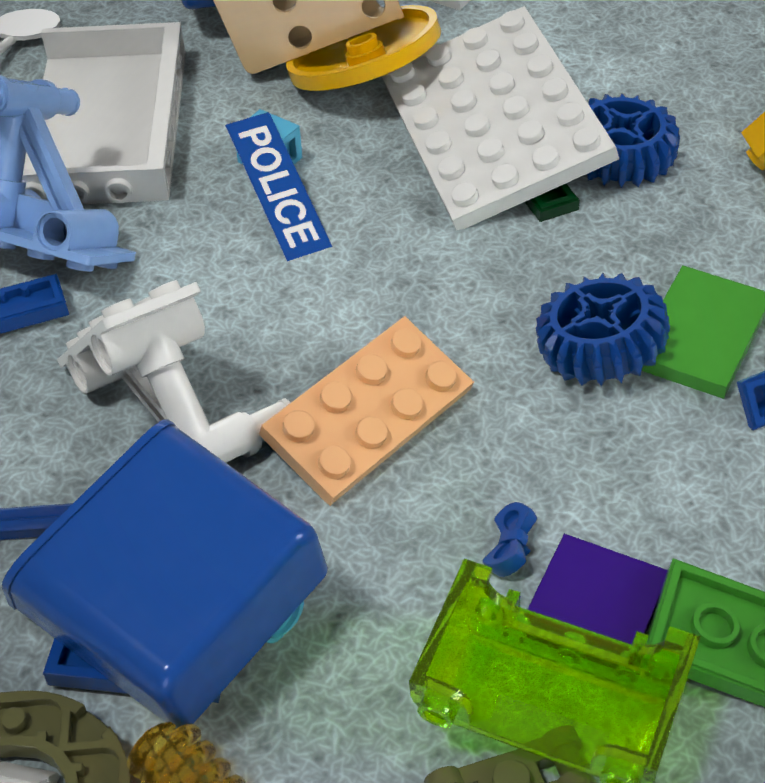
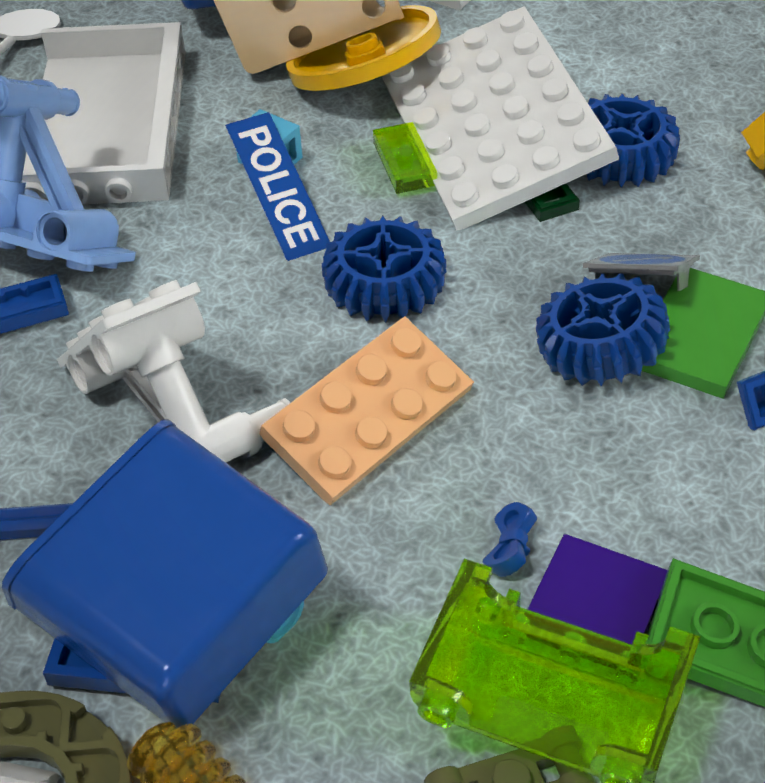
(404, 157): none -> clear neon green plate
(411, 275): none -> blue gear
(644, 264): none -> light grey piece

